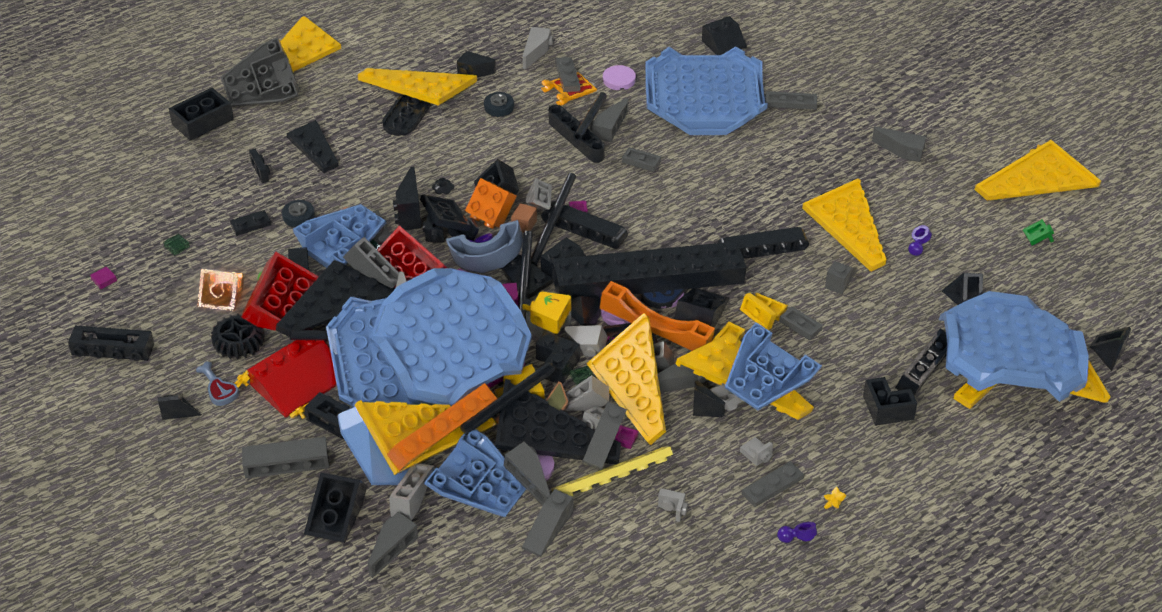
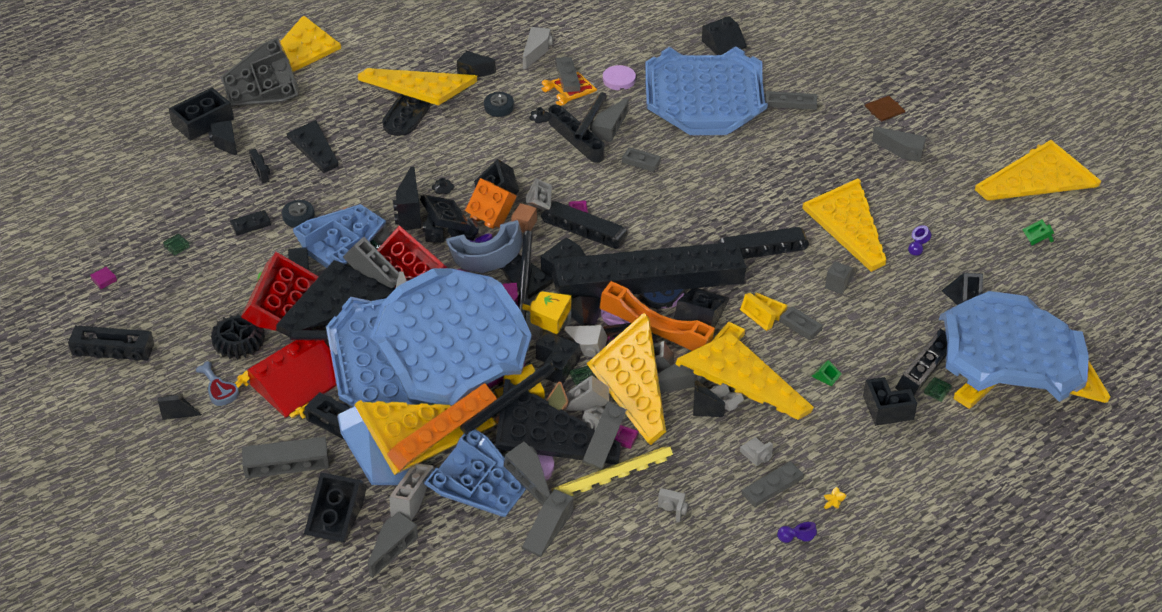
(220, 289): clear orange slope -> none
(223, 136): none -> black slope
(539, 115): none -> black plant
(552, 219): black piece -> none
(766, 371): medium blue wedge -> none
(827, 373): none -> green slope
(884, 108): none -> reddish brown piece
(937, 389): none -> clear green tile
(1111, 345): black slope -> none

